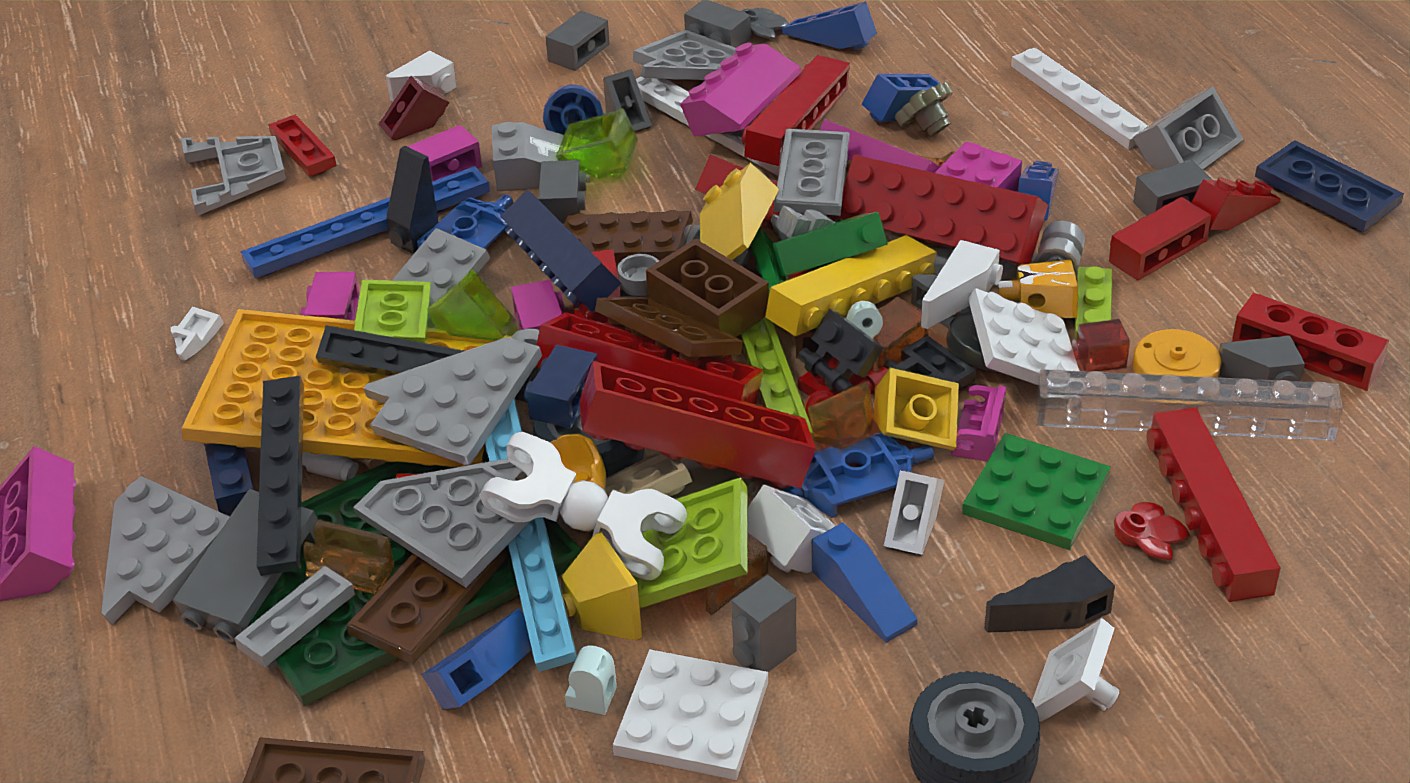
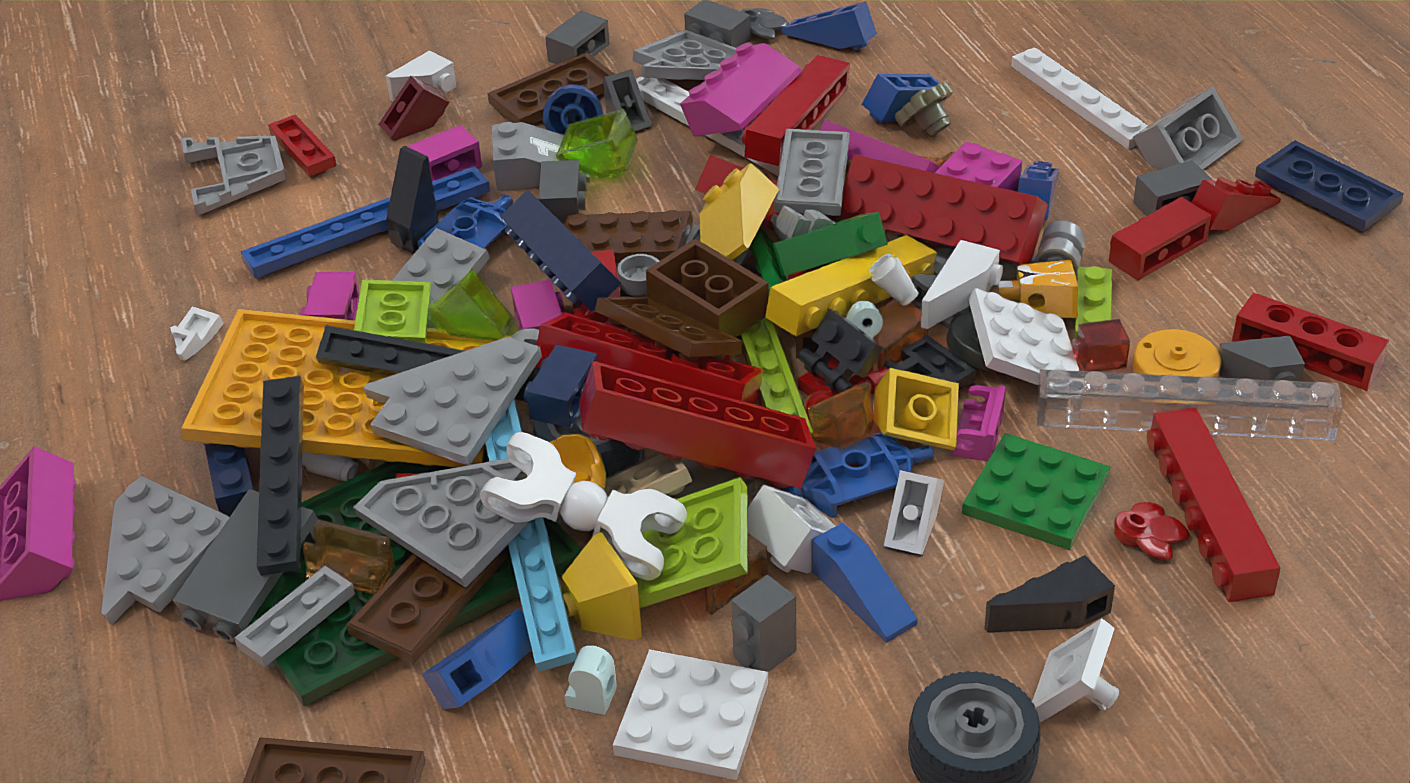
(526, 98): none -> reddish brown plate
(893, 279): none -> white cone

